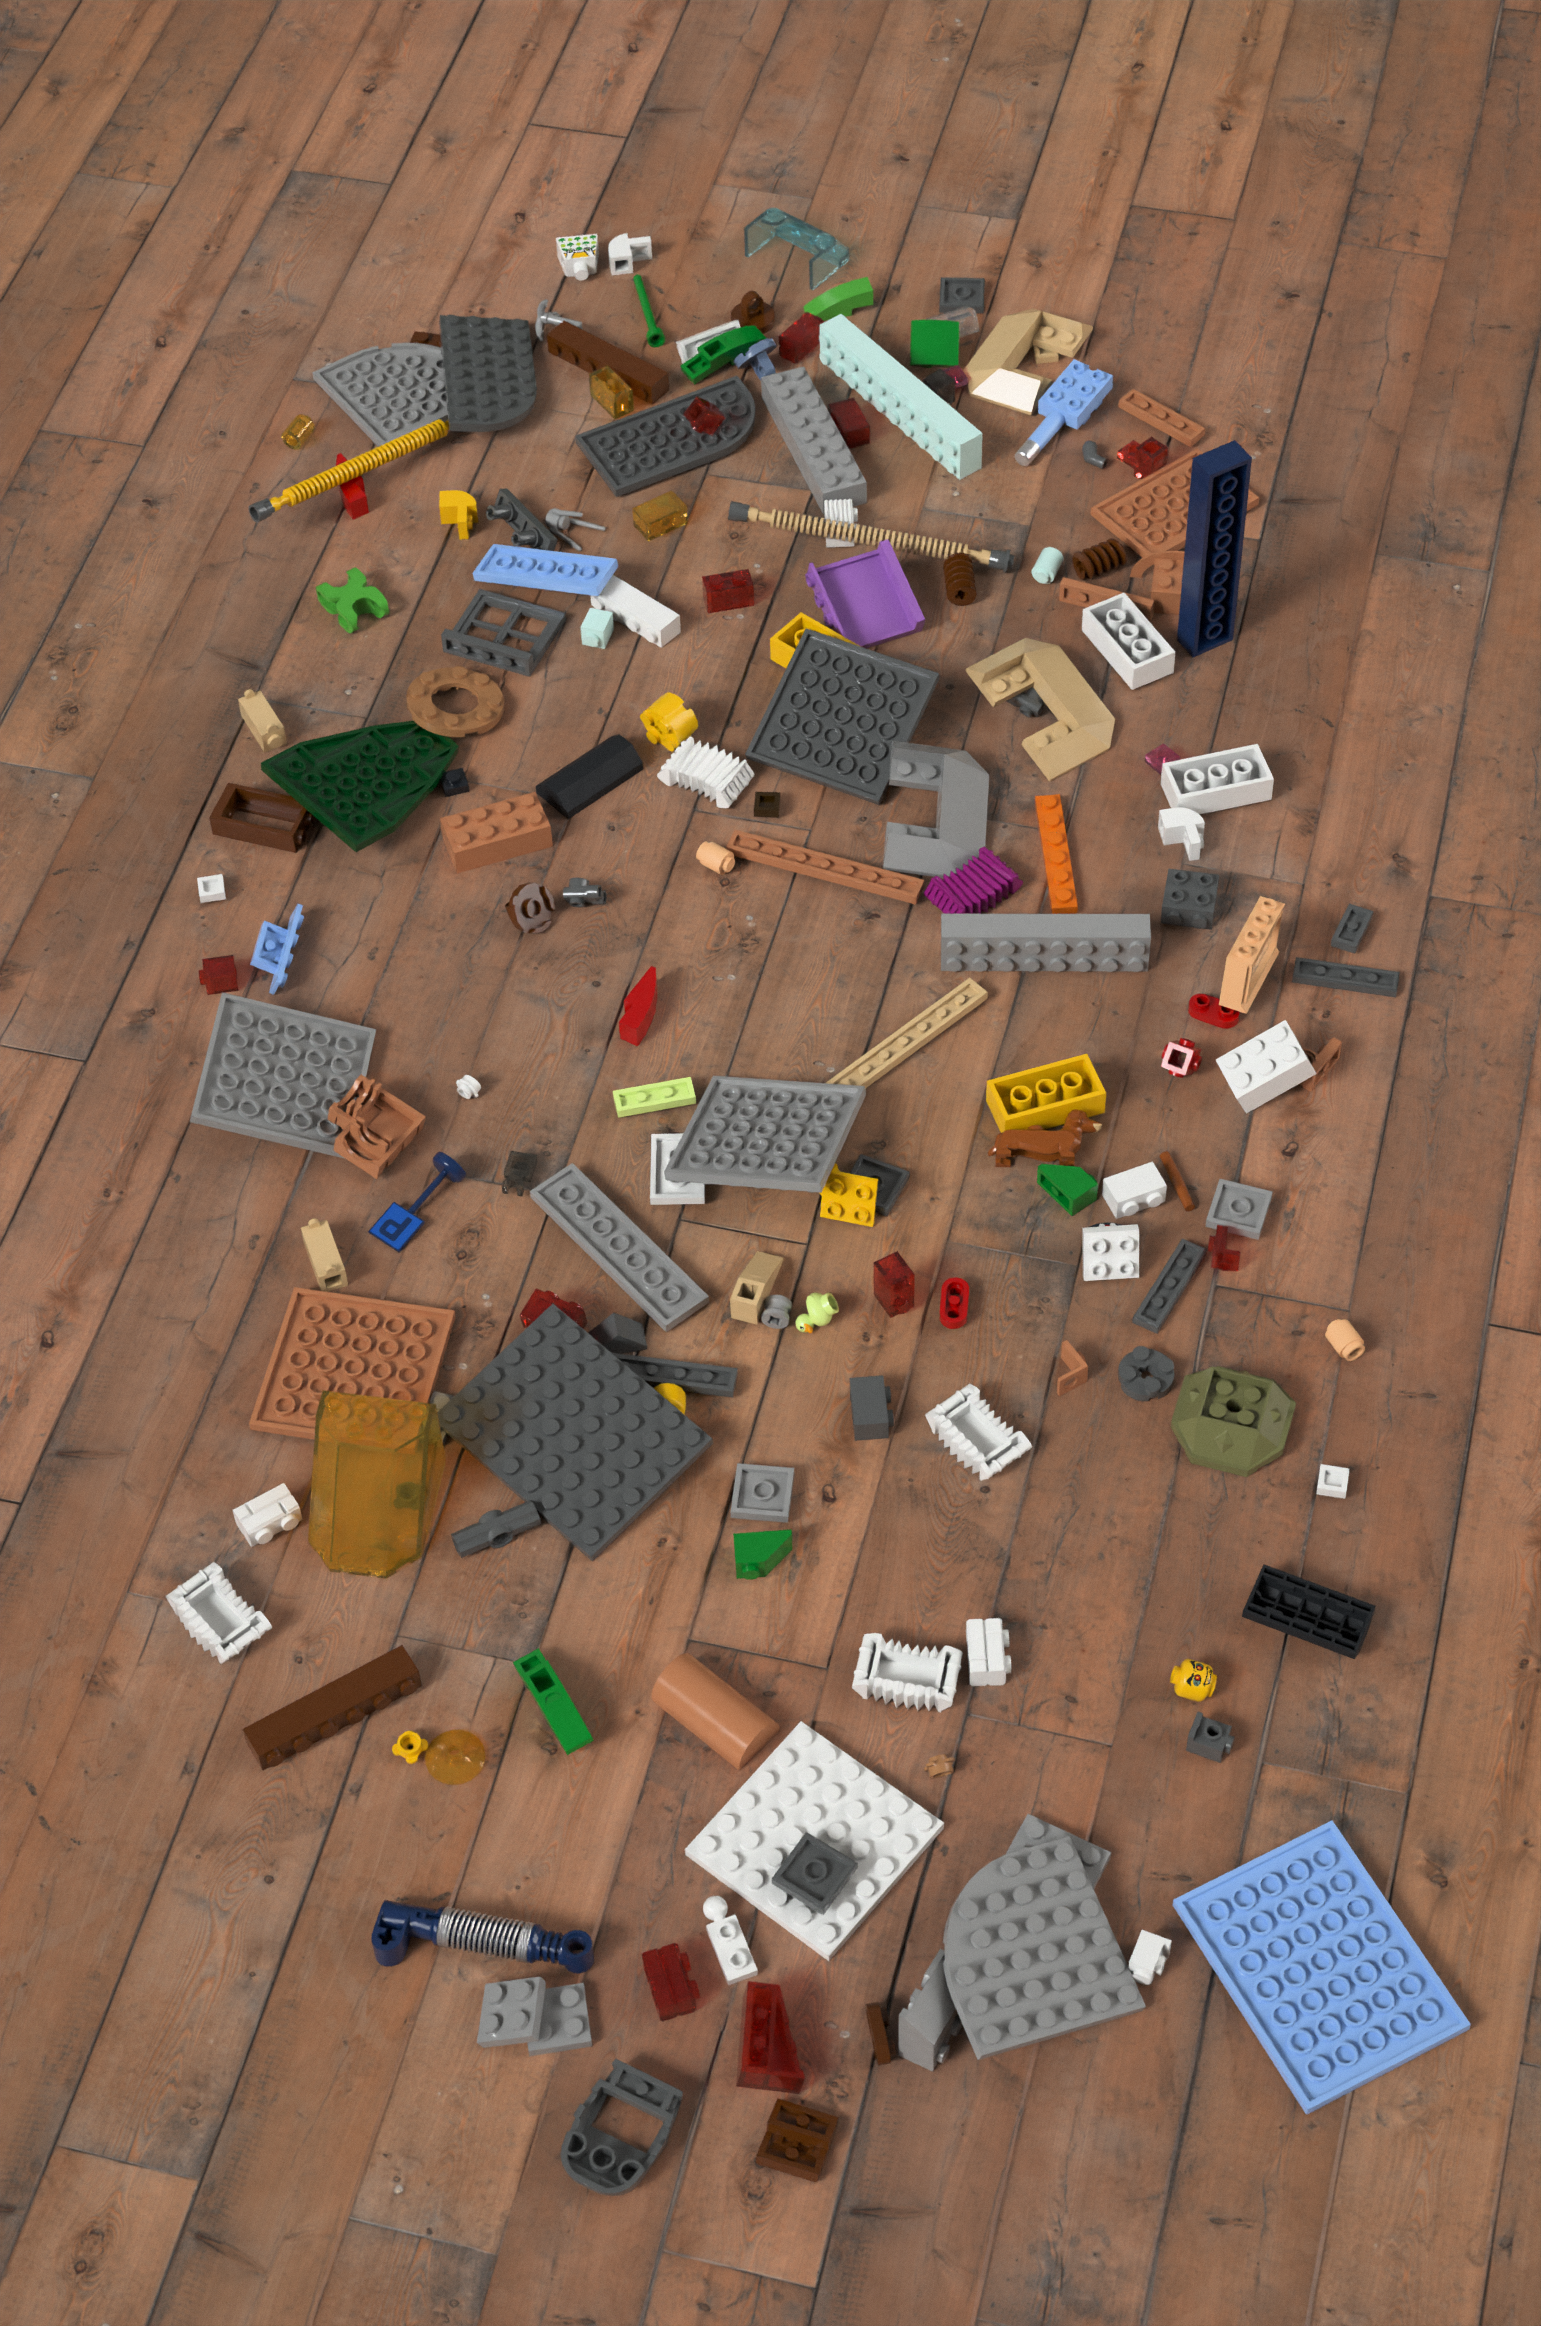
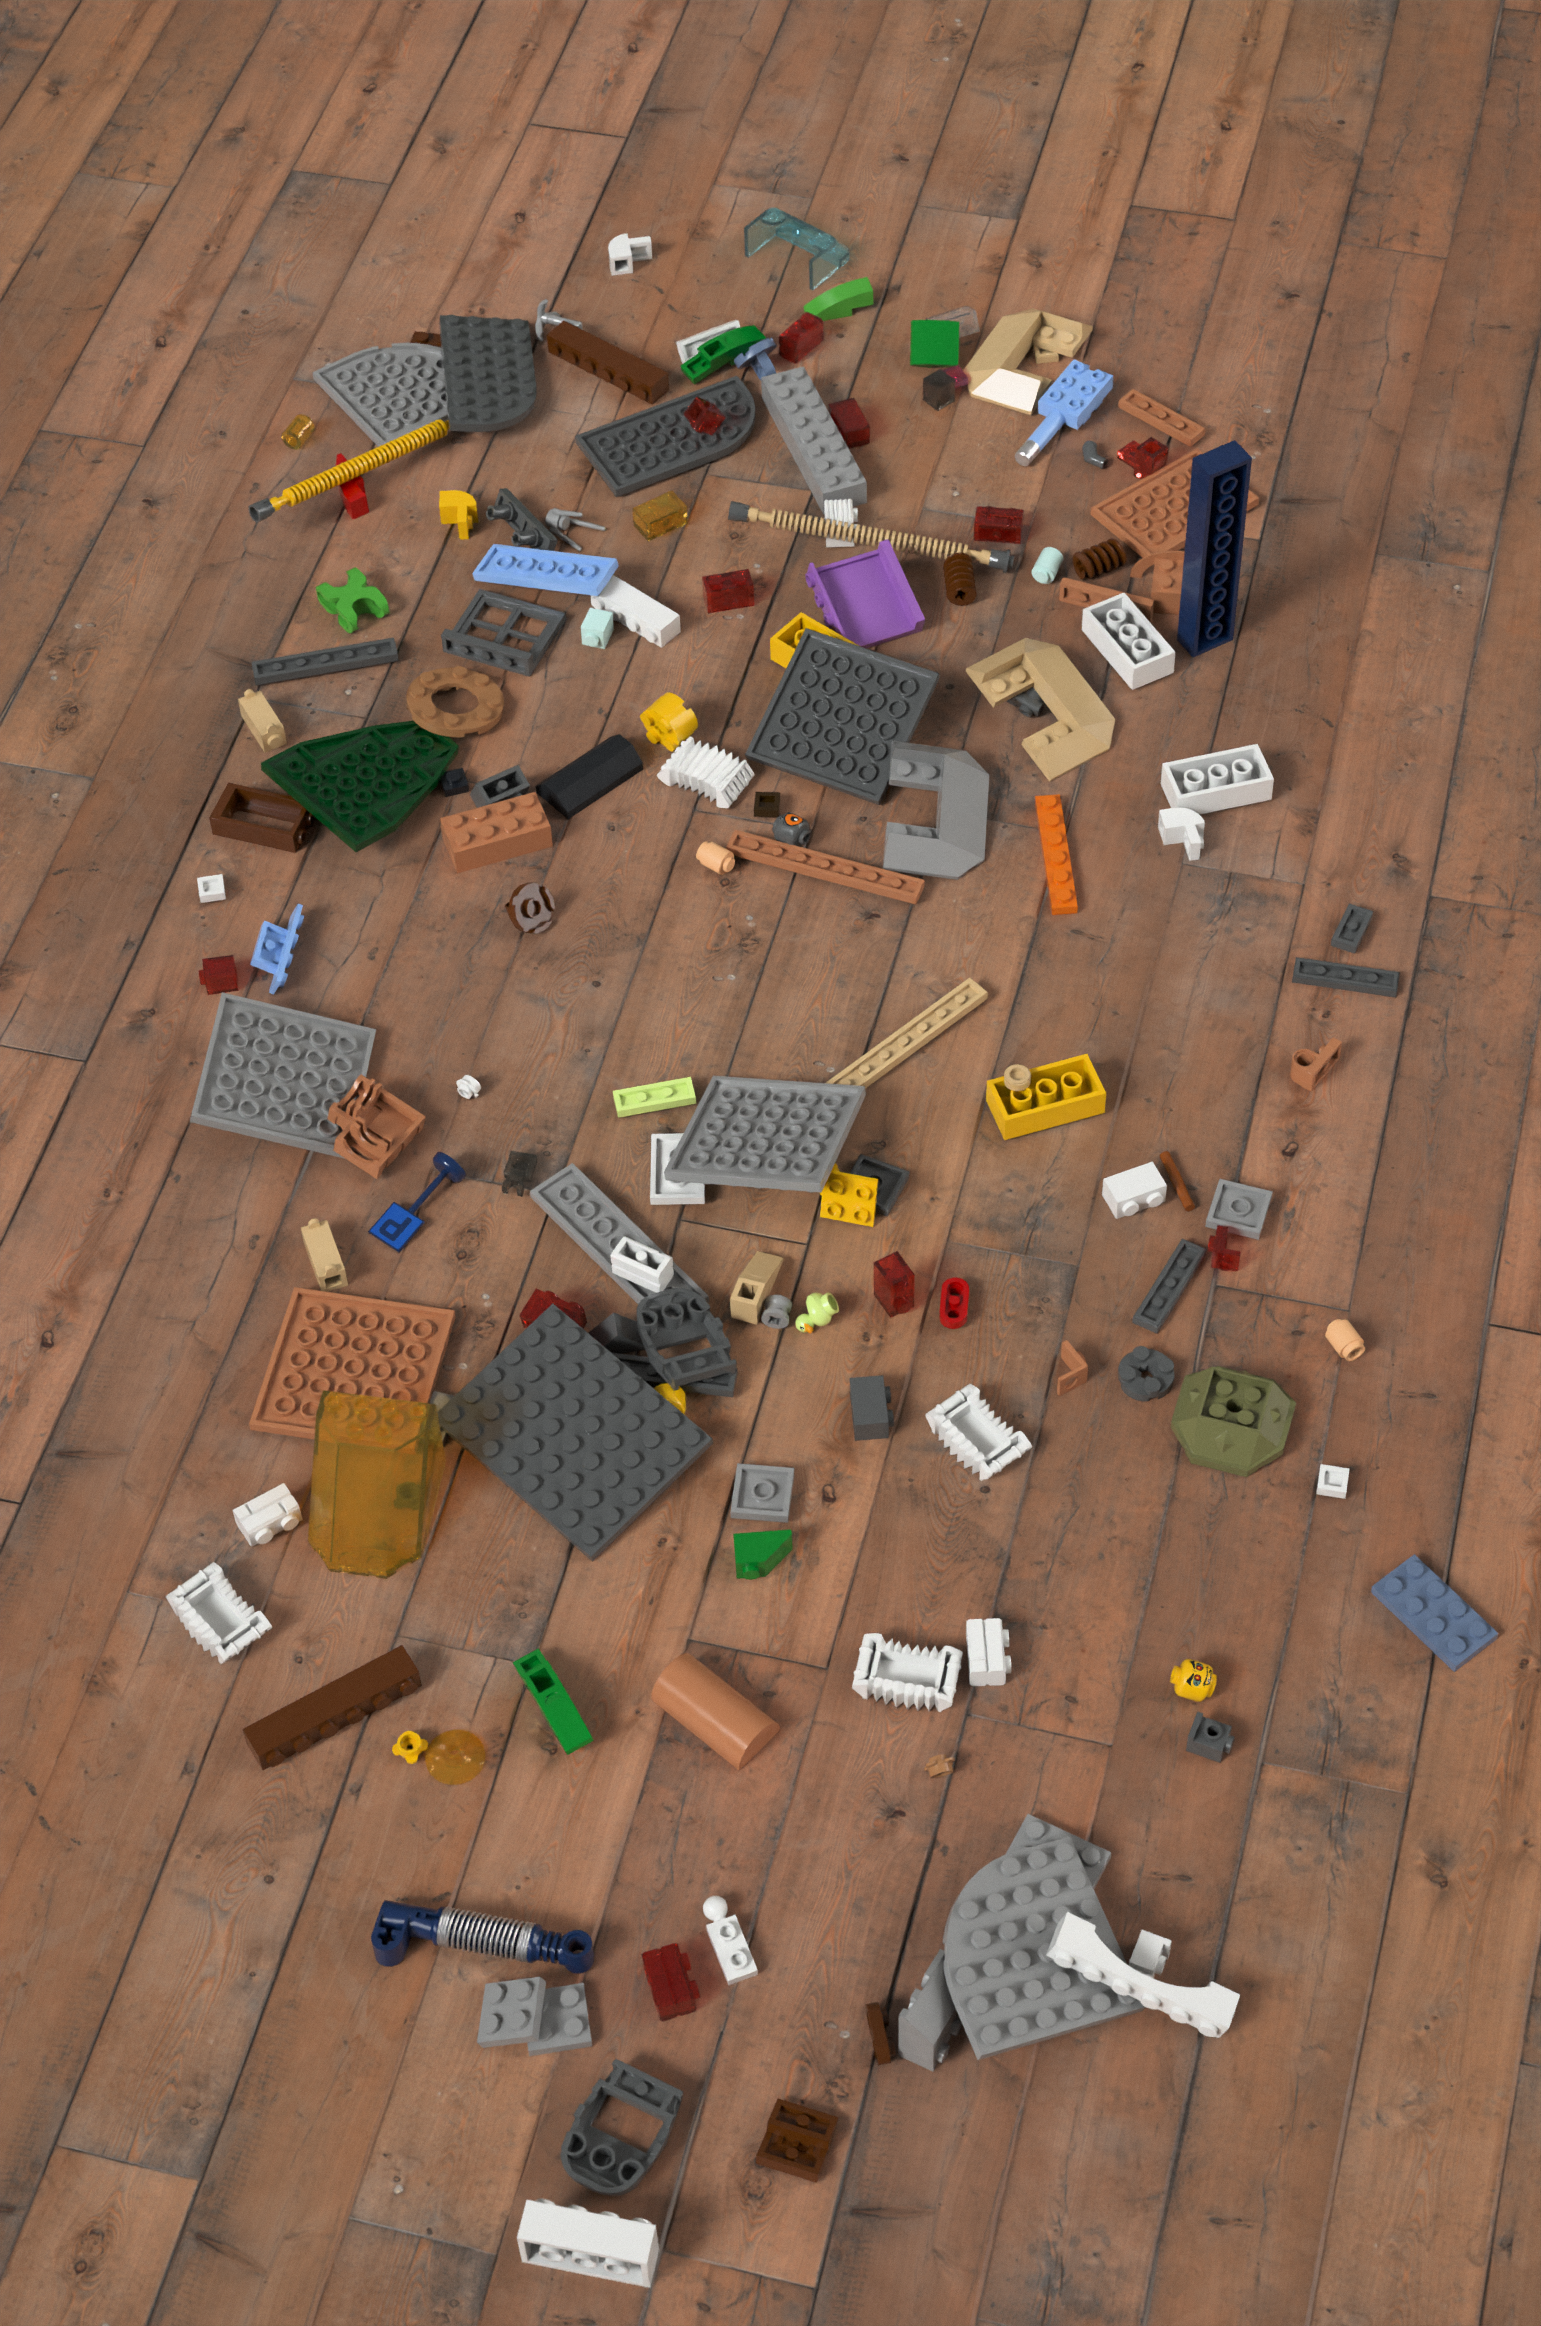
(324, 661): none -> dark grey plate
(495, 1529): dark grey piece -> none
(500, 787): none -> dark grey brick
(578, 255): white torso -> none
(581, 892): dark grey plate -> none
(588, 2242): none -> white brick
(611, 392): clear yellow brick -> none
(639, 1009): red slope -> none
(642, 1265): none -> white brick
(654, 335): green piece -> none
(680, 1318): none -> dark grey slope
(754, 312): reddish brown tile -> none
(766, 2045): clear red wedge -> none
(791, 829): none -> dark grey head
(814, 1873): dark grey plate -> none
(836, 1799): white plate -> none
(901, 397): light aqua brick -> none
(960, 293): dark grey plate -> none
(975, 887): magenta piece -> none
(998, 524): none -> clear red brick
(1017, 1077): none -> tan tile
(1044, 1144): dark orange animal -> none
(1045, 942): light grey brick -> none
(1068, 1186): green slope -> none
(1079, 1948): none -> white arch
(1110, 1251): white plate -> none
(1160, 755): clear pink plate -> none
(1172, 1057): red brick -> none
(1189, 899): dark grey brick -> none
(1207, 1009): red plate -> none
(1252, 956): light nougat window -> none
(1265, 1066): white brick -> none
(1309, 1611): black piece -> none
(1320, 1966): light blue plate -> none
(1434, 1613): none -> sand blue plate

